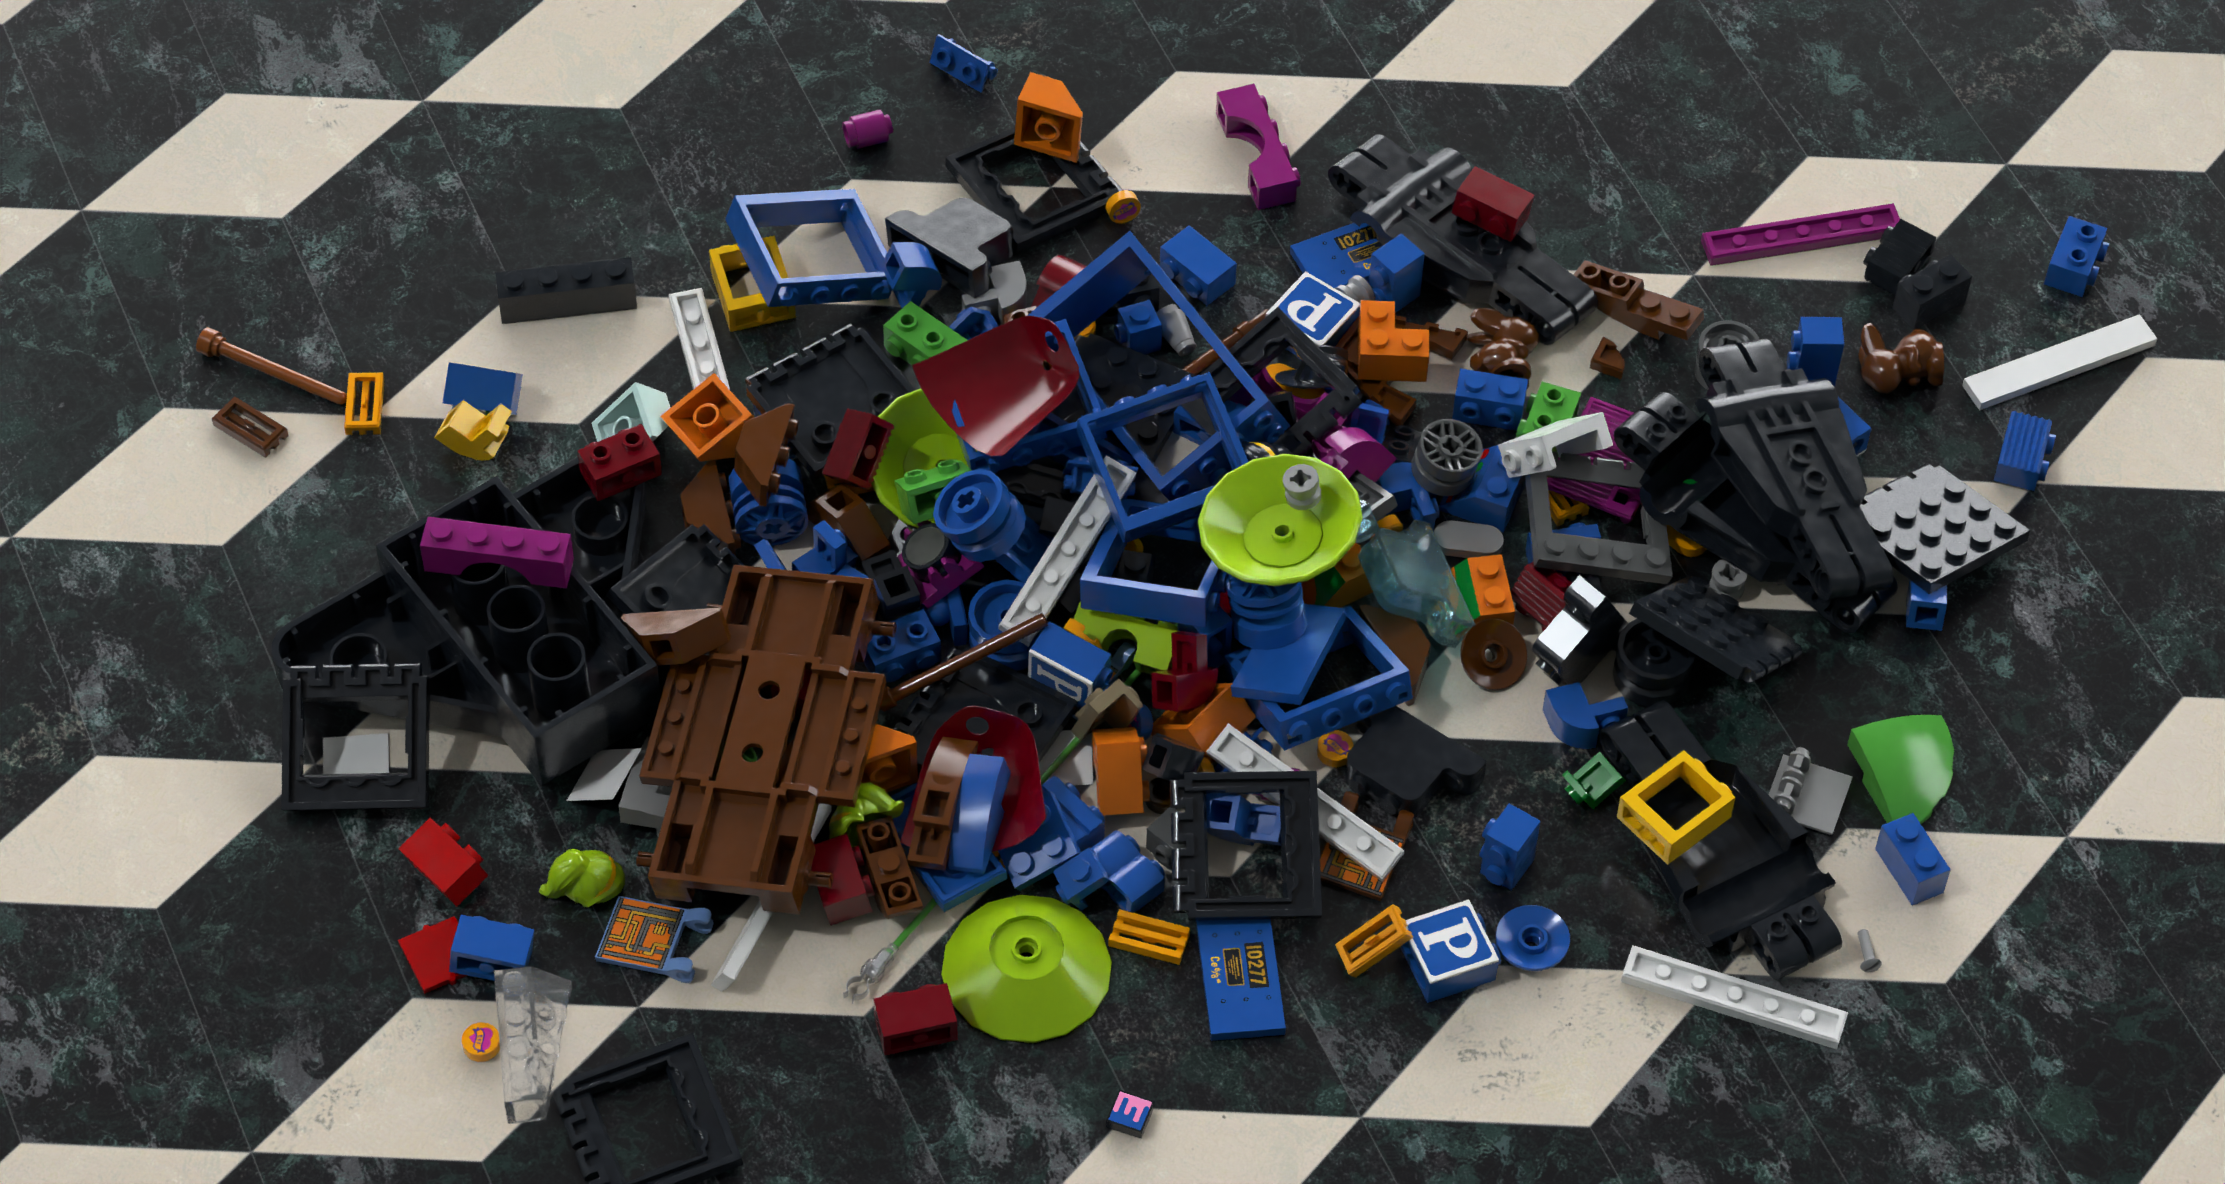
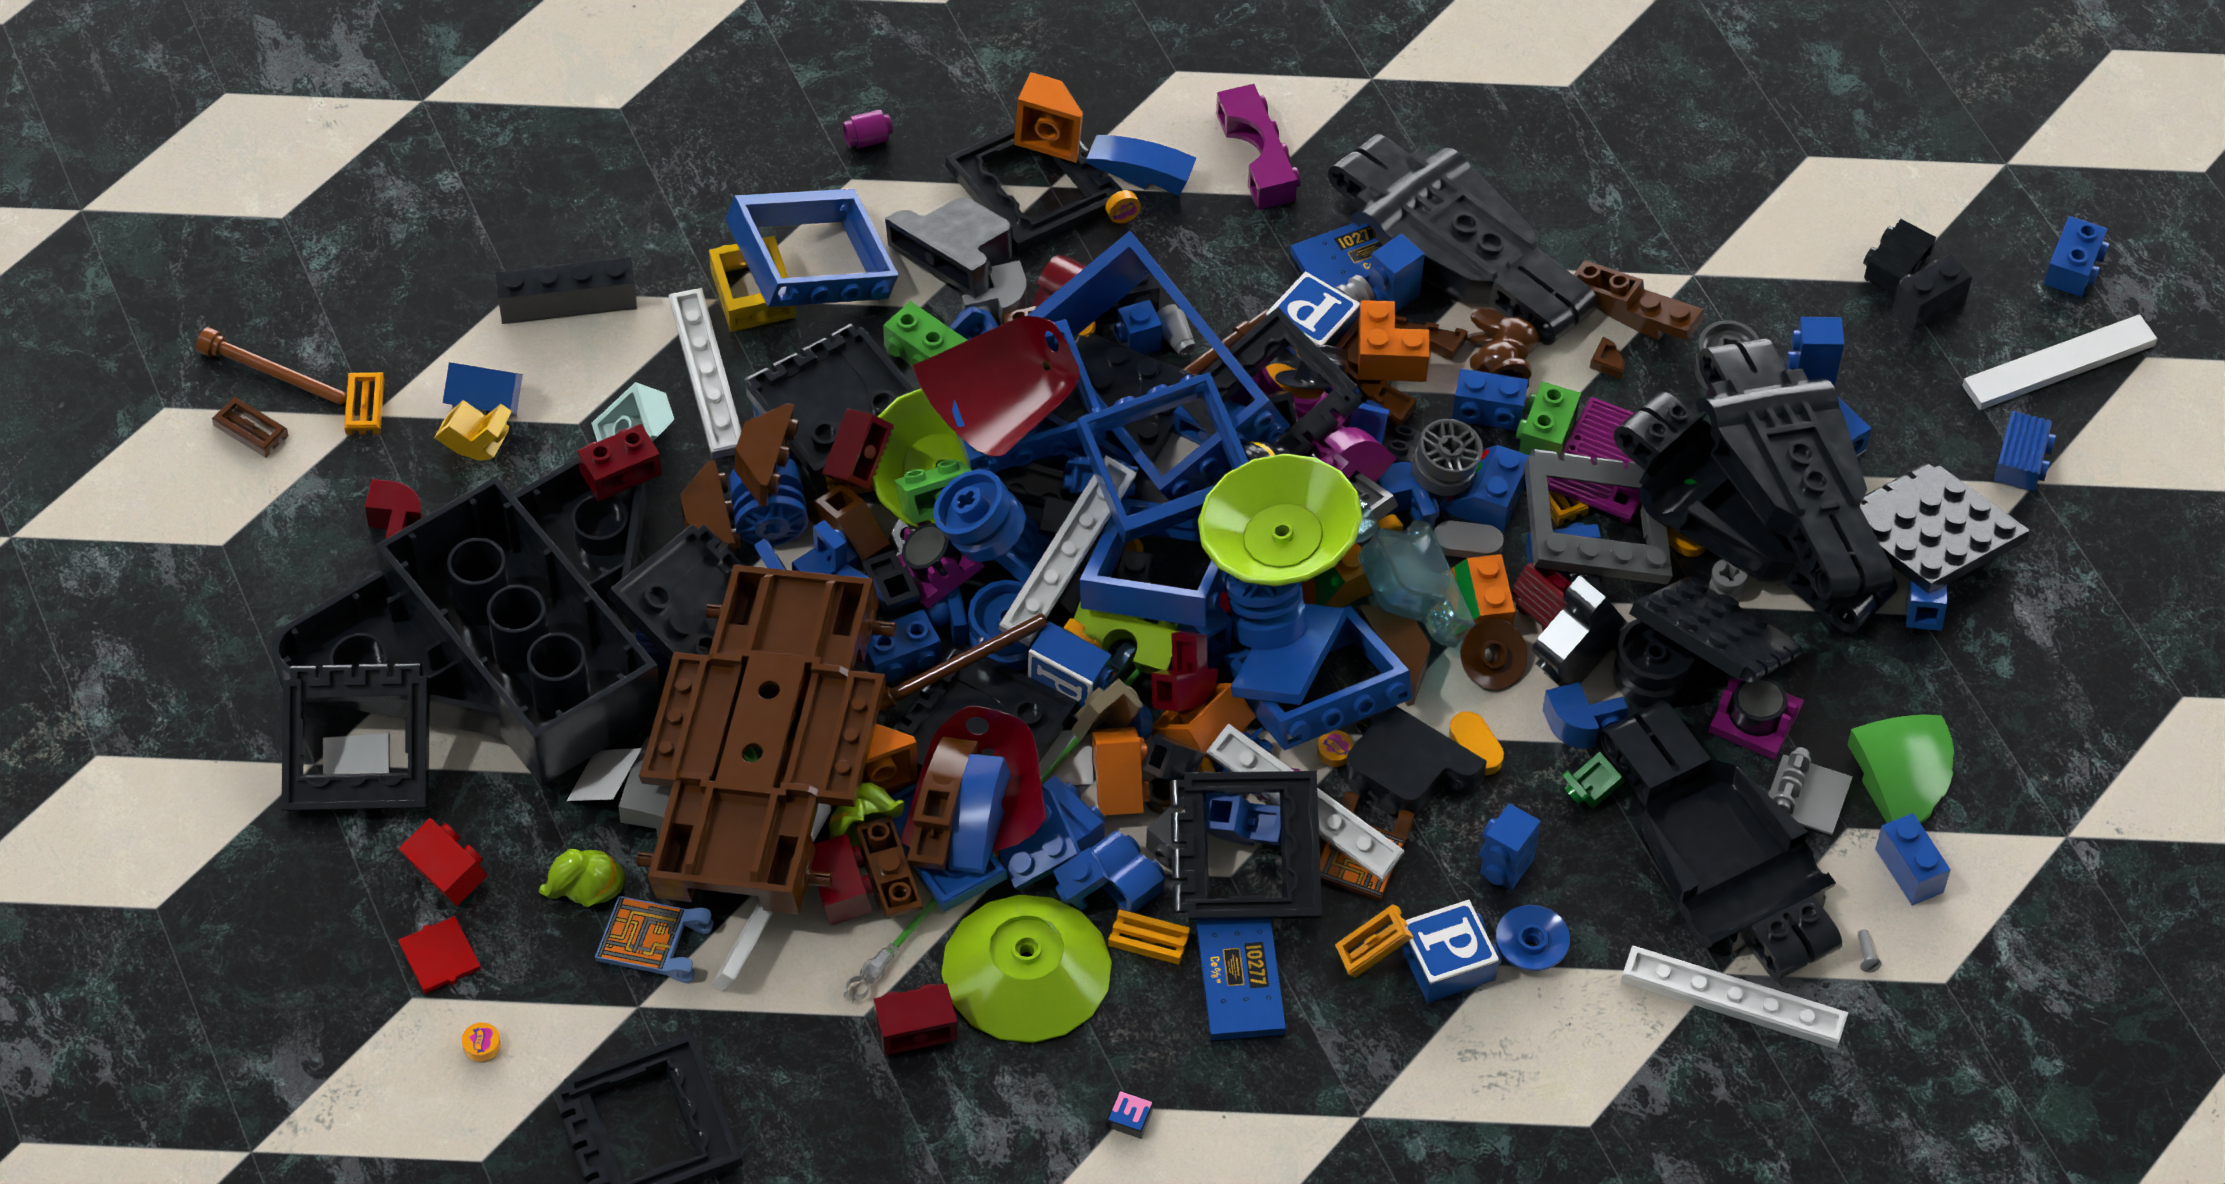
(391, 506): none -> dark red brick
(489, 946): blue brick -> none
(530, 1031): clear wedge -> none
(537, 554): magenta arch -> none
(678, 634): reddish brown slope -> none
(708, 420): orange slope -> none
(910, 272): blue brick -> none
(962, 63): blue hinge -> none
(1141, 162): none -> blue slope
(1197, 265): blue brick -> none
(1308, 493): light grey wheel -> none
(1475, 735): none -> light orange tile
(1492, 203): dark red brick -> none
(1533, 450): white panel -> none
(1658, 833): yellow window -> none
(1758, 713): none -> piece
(1798, 234): magenta tile -> none
(1914, 358): reddish brown animal -> none

